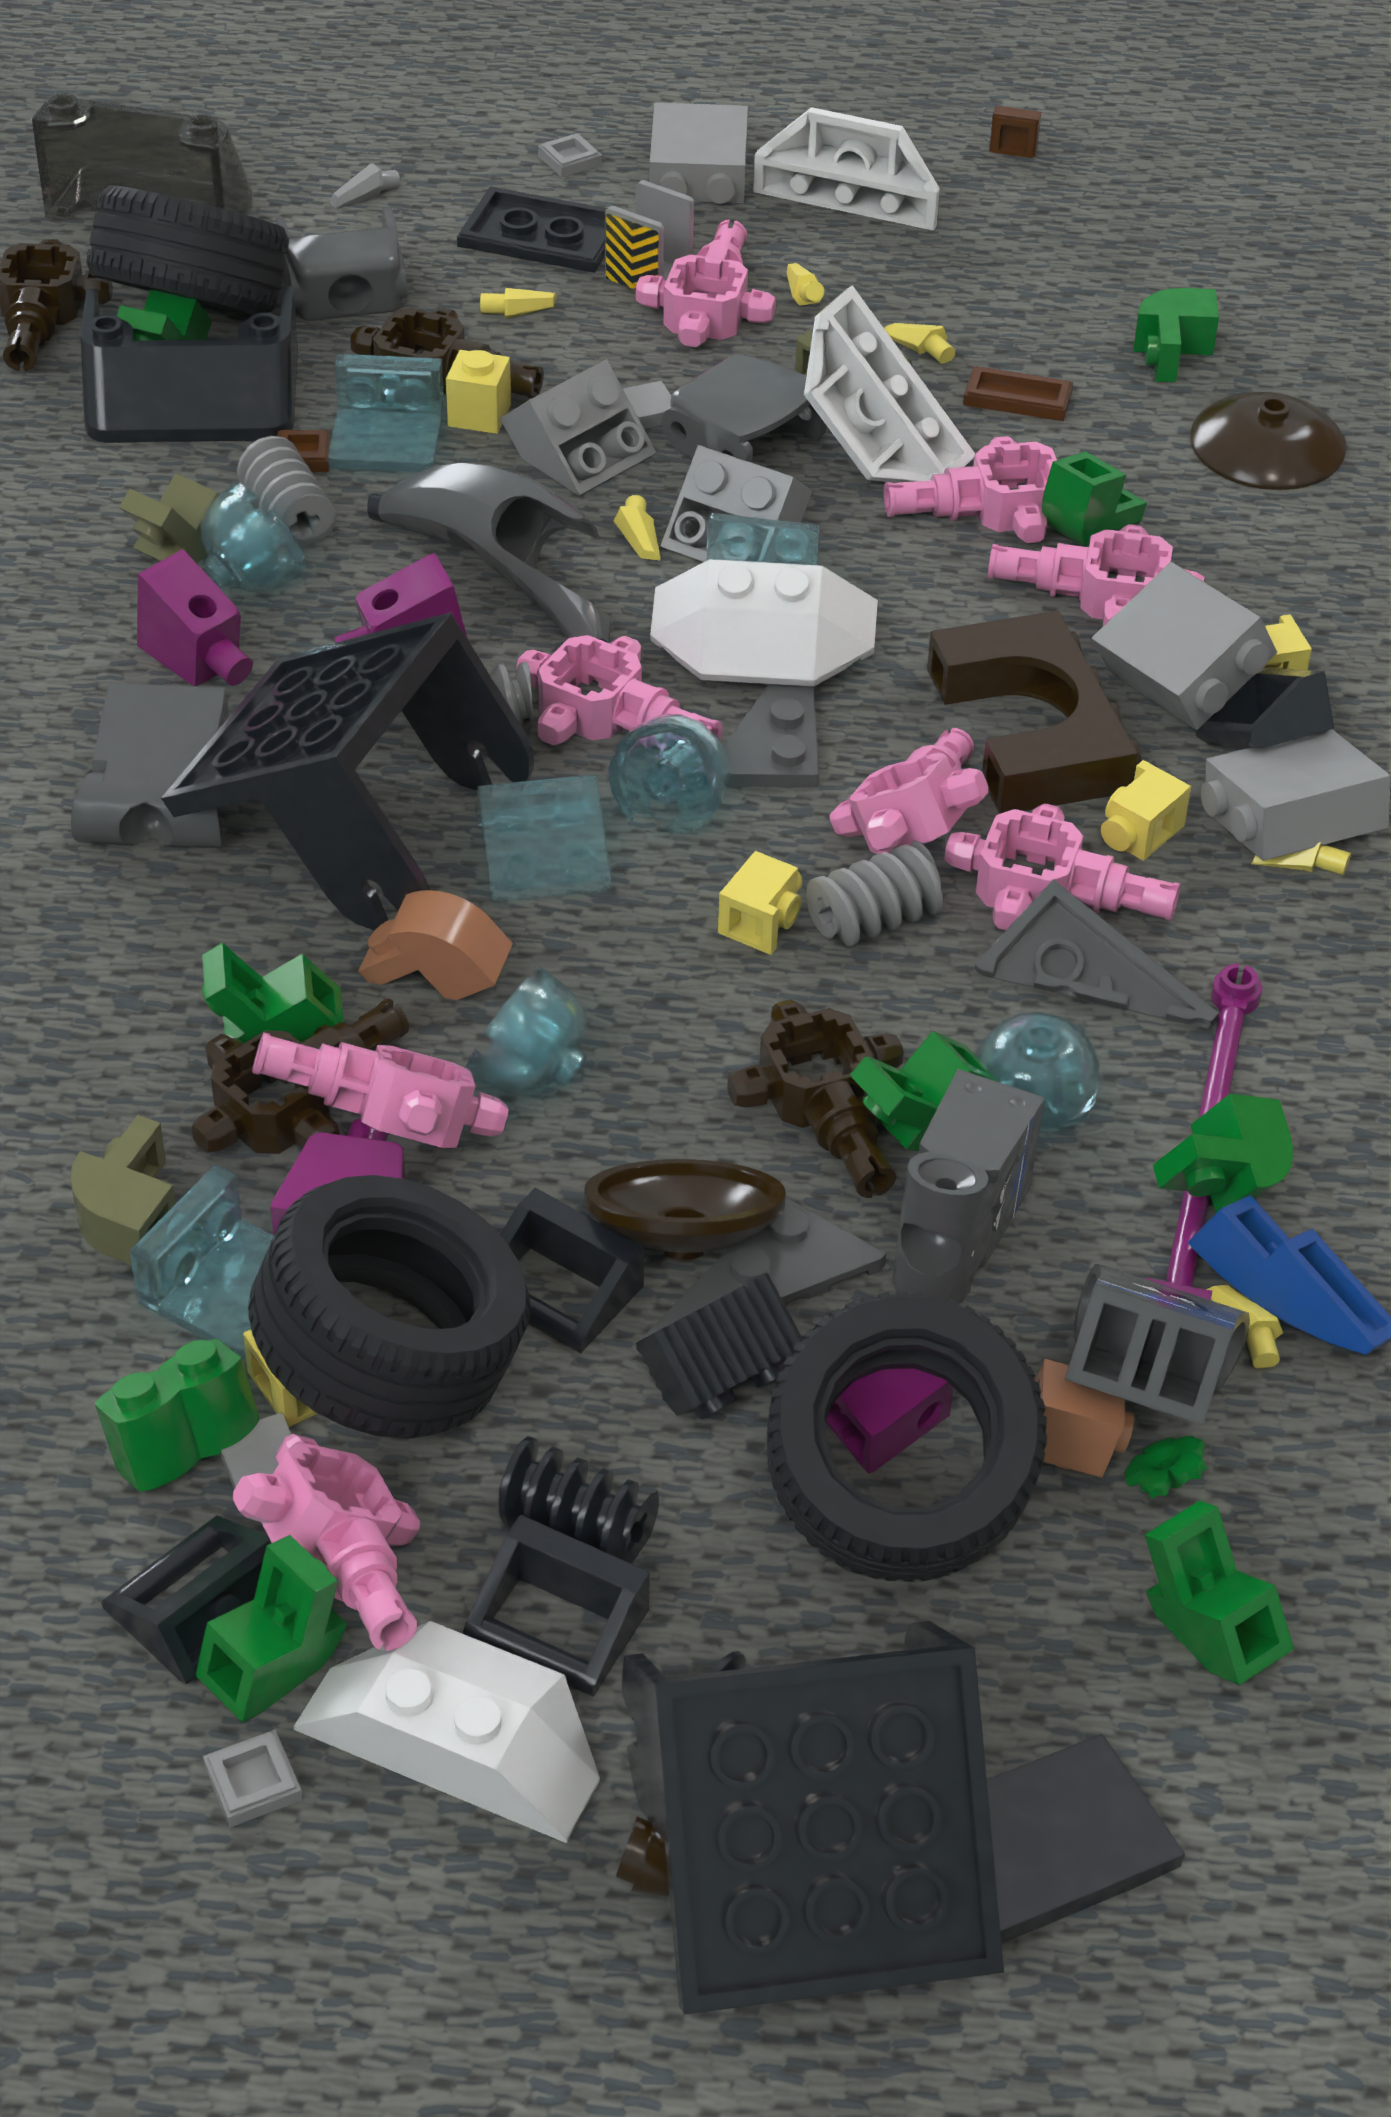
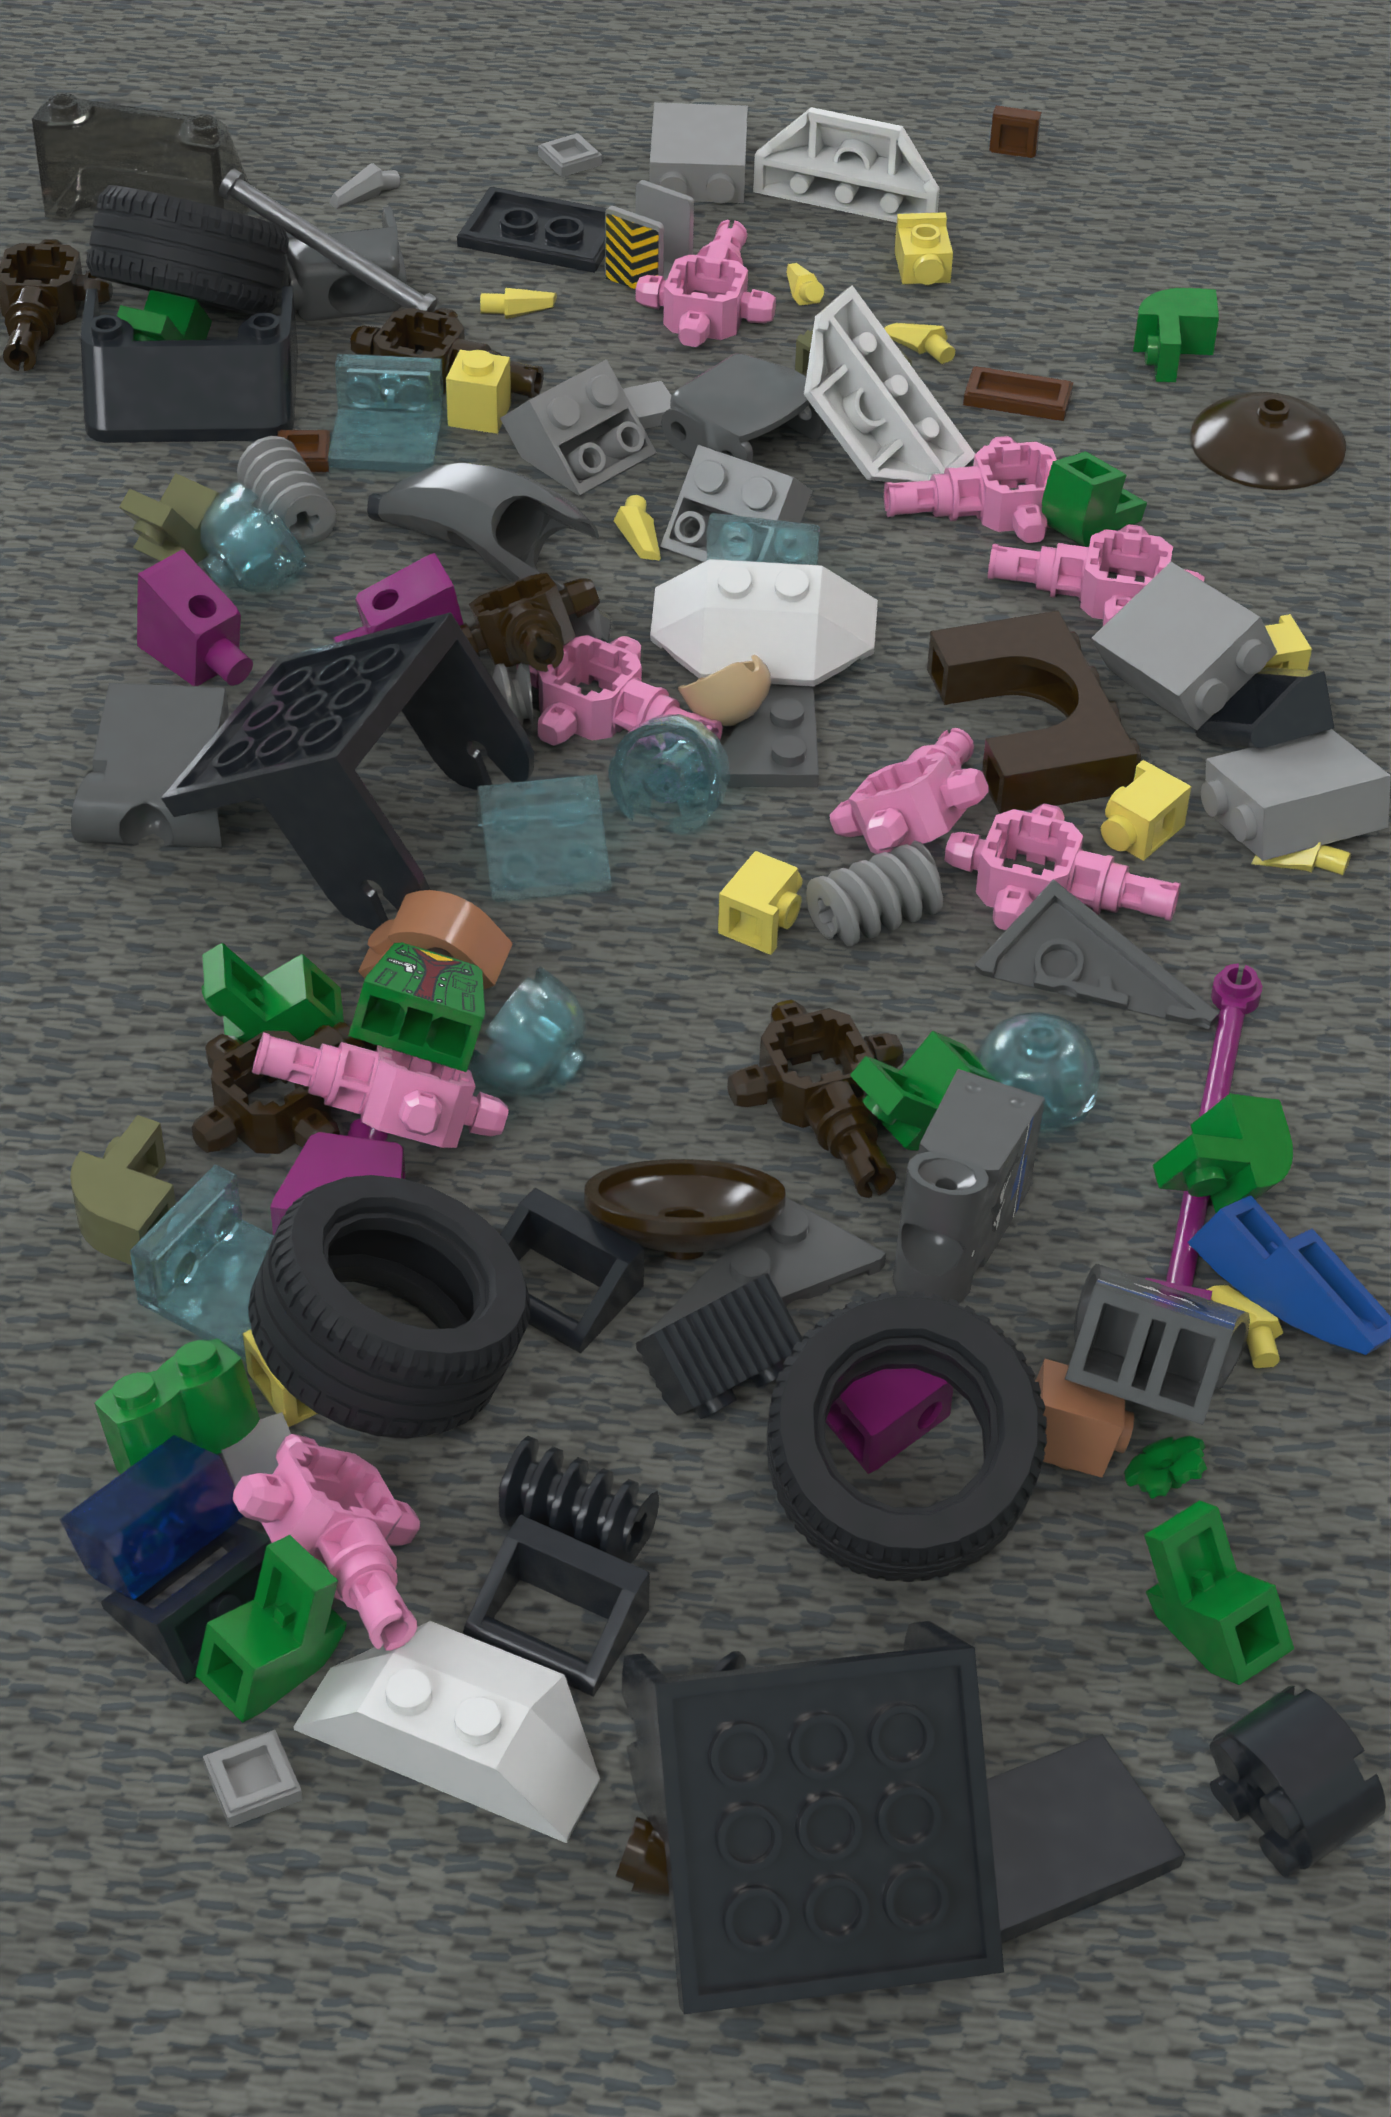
(153, 1516): none -> clear blue brick
(235, 187): none -> flat silver bar
(422, 1005): none -> green torso
(529, 620): none -> dark brown piece
(730, 692): none -> tan hair
(923, 248): none -> light yellow brick
(1295, 1778): none -> black brick

